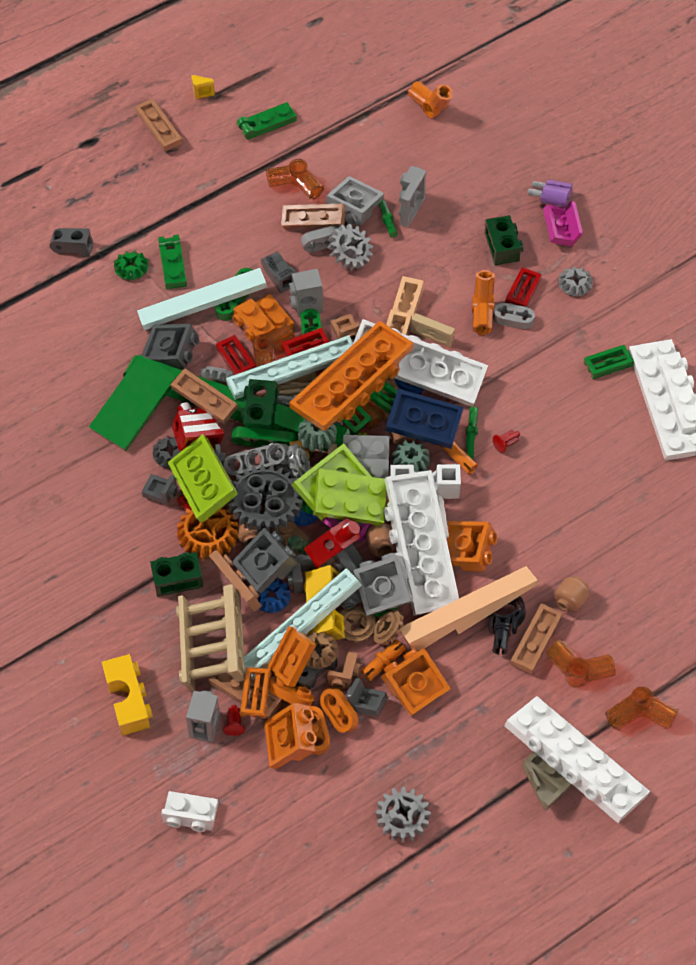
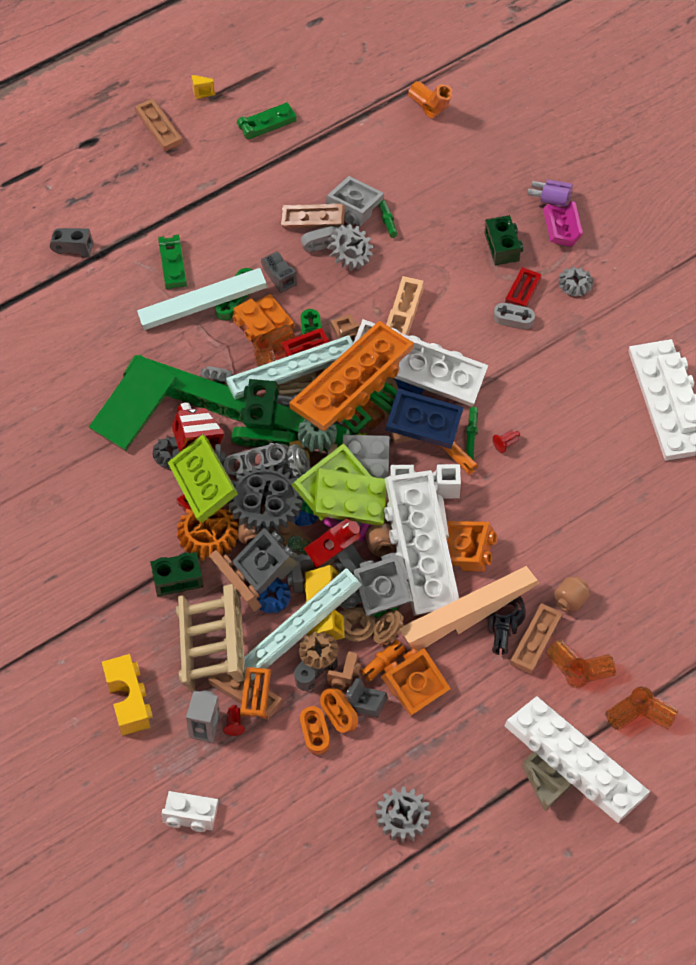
(131, 272): green gear -> none
(160, 489): dark grey bracket -> none
(171, 344): dark grey plate -> none
(204, 396): nougat plate -> none
(226, 342): red tile -> none
(290, 694): orange plate -> none
(290, 735): orange plate -> none
(291, 656): orange plate -> none
(297, 175): clear orange piece -> none
(306, 291): light grey brick -> none
(411, 194): light grey plate -> none
(412, 455): sand green gear -> none
(432, 330): tan tile -> none
(483, 302): orange piece -> none
(609, 365): green tile -> none

